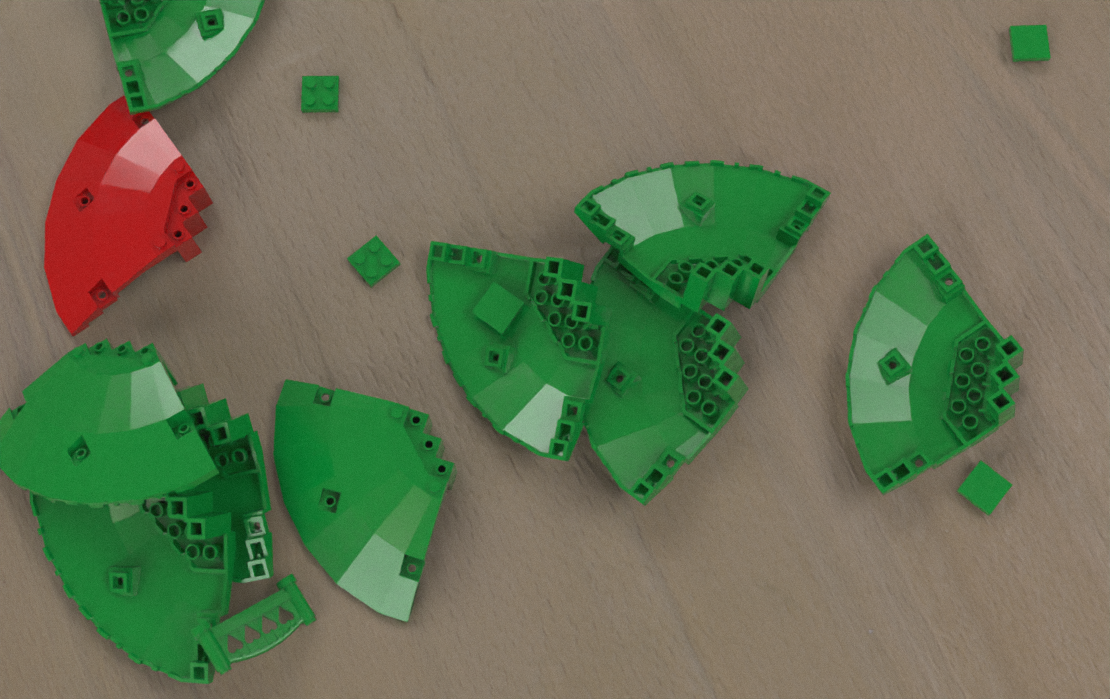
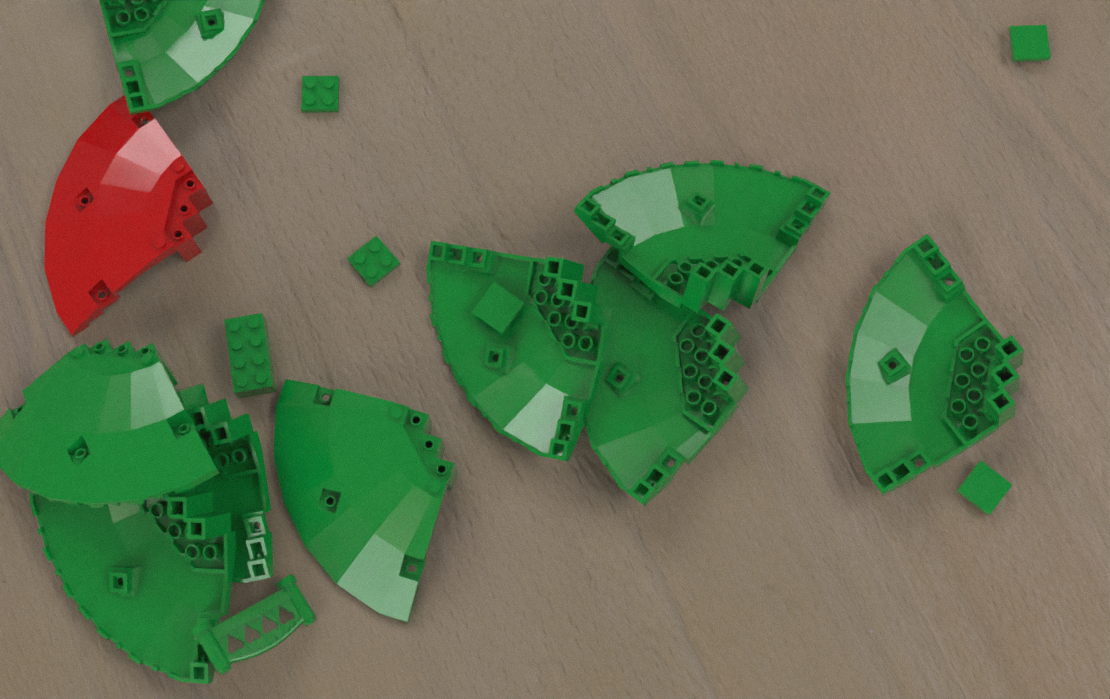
(250, 355): none -> green brick

